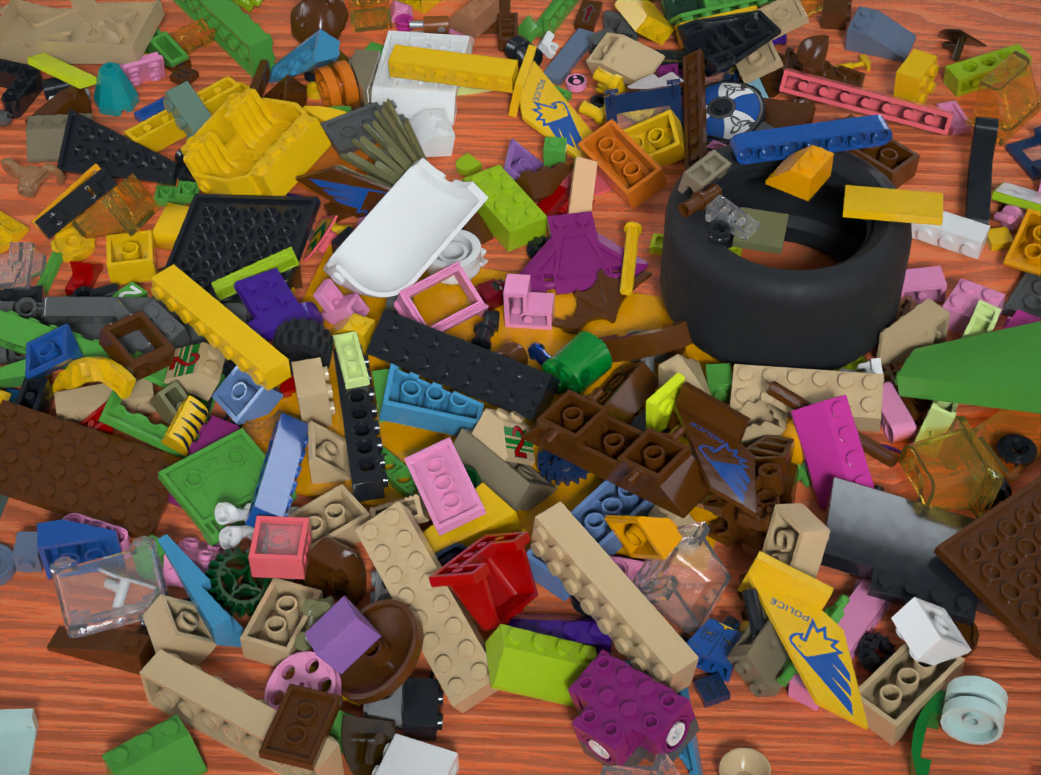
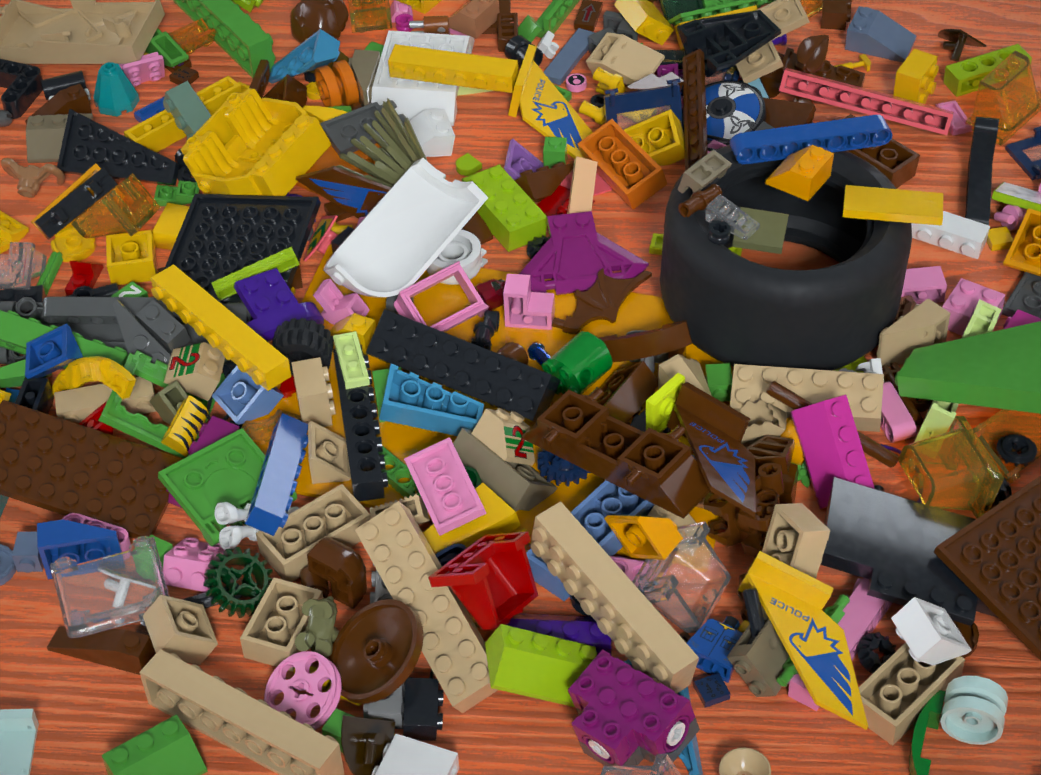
(62, 70): neon yellow tile -> none
(146, 364): reddish brown window -> none
(219, 622): dark azure wedge -> none
(280, 547): coral piece -> none
(301, 727): reddish brown tile -> none
(342, 635): medium lavender slope -> none
(632, 232): yellow axle -> none

